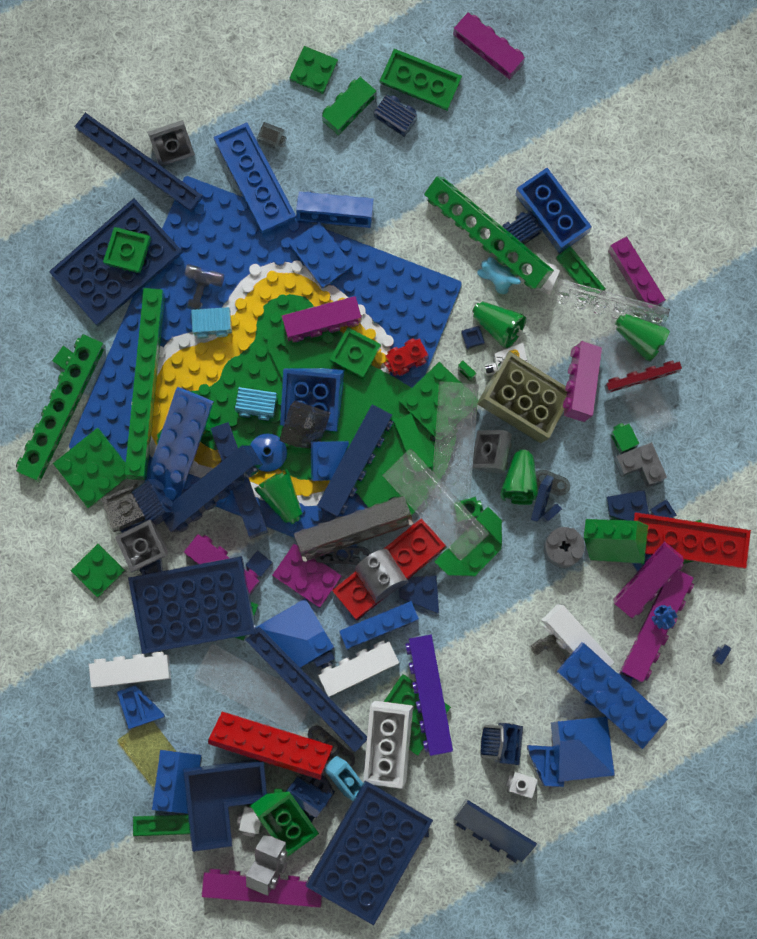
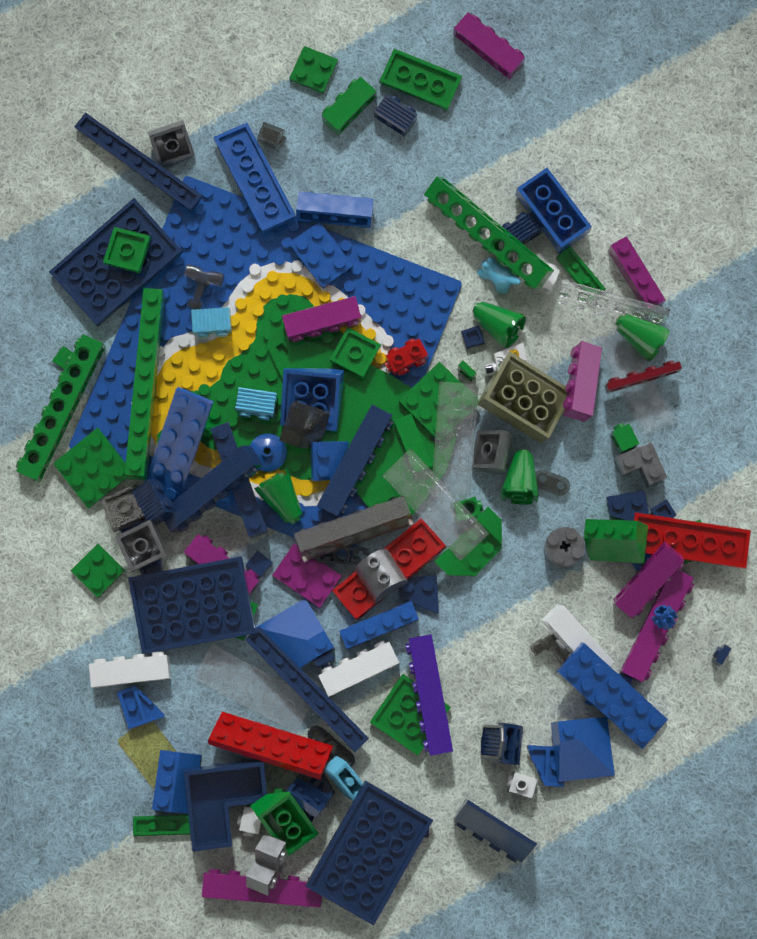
(388, 744): white brick -> none
(542, 498): dark blue tile -> none
(551, 512): dark blue tile -> none

